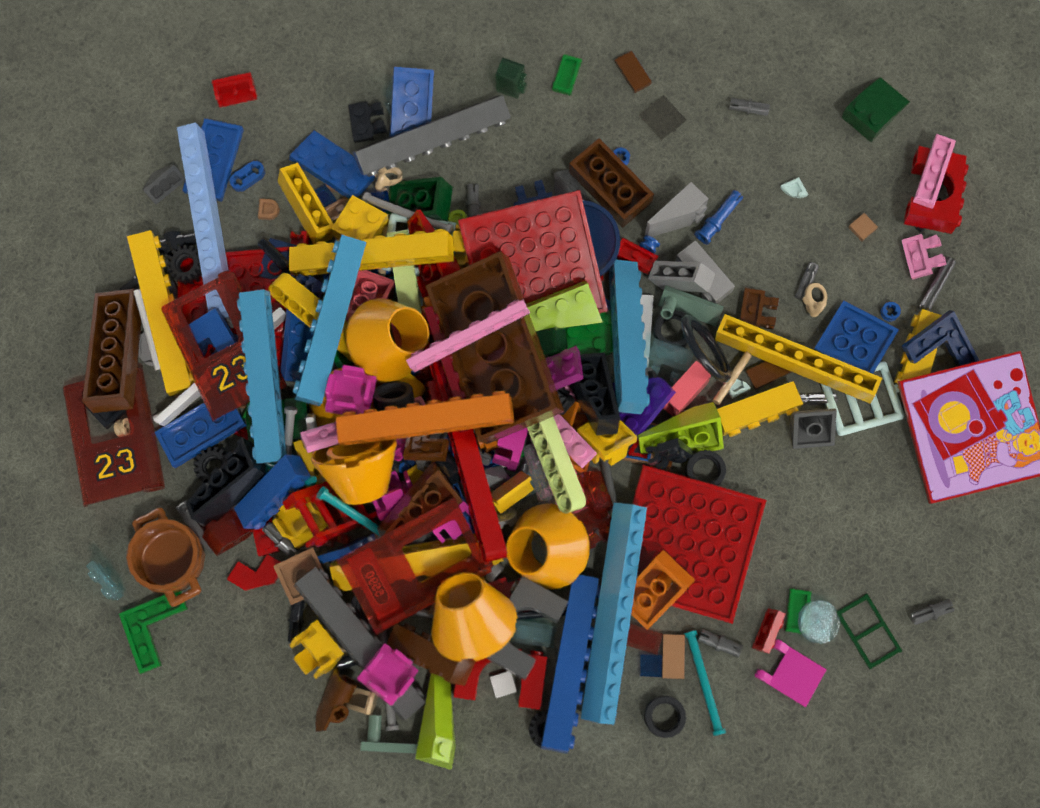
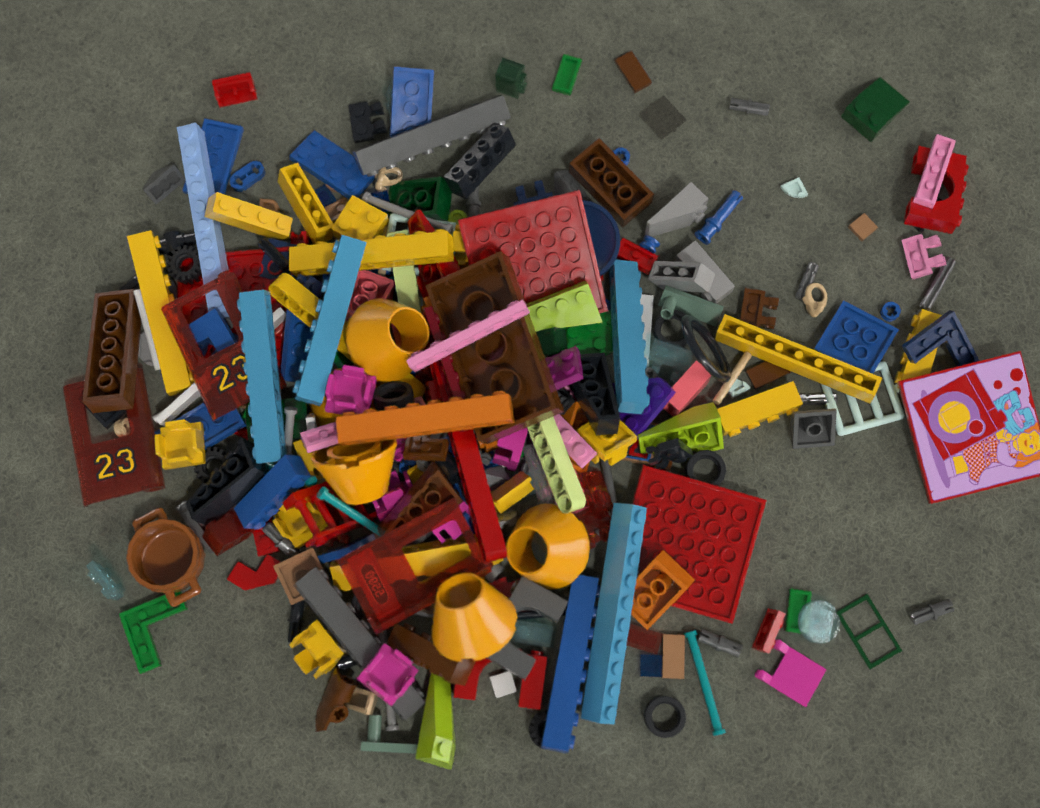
(180, 444): none -> yellow panel
(248, 216): none -> yellow brick
(480, 160): none -> black brick

